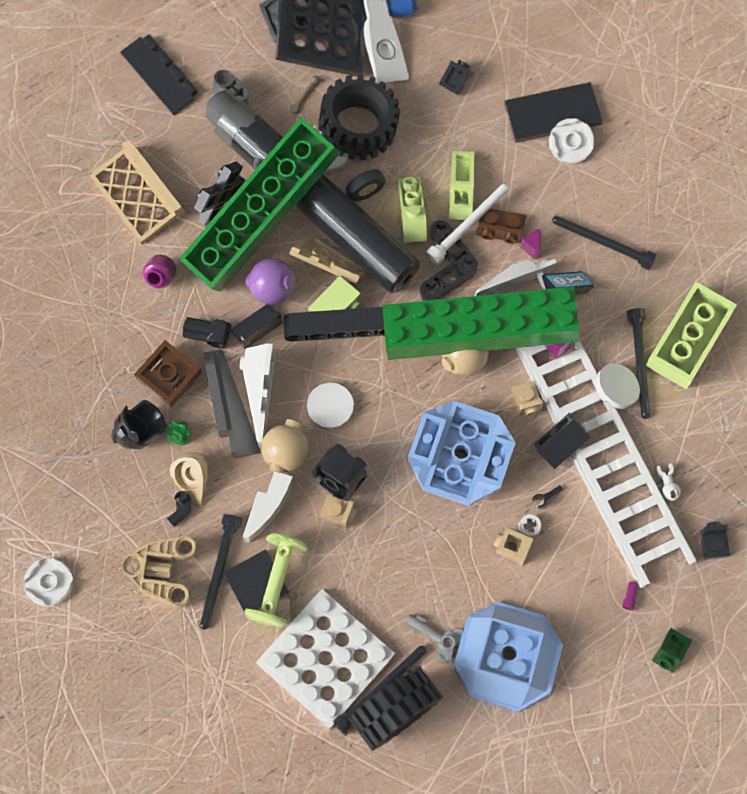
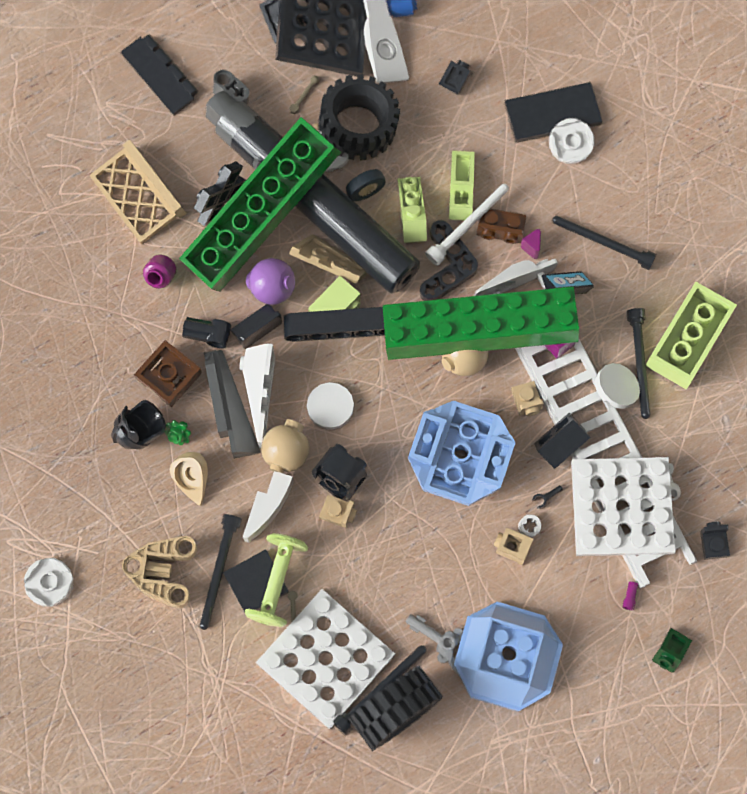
(183, 508): black arm -> none
(613, 543): none -> white piece

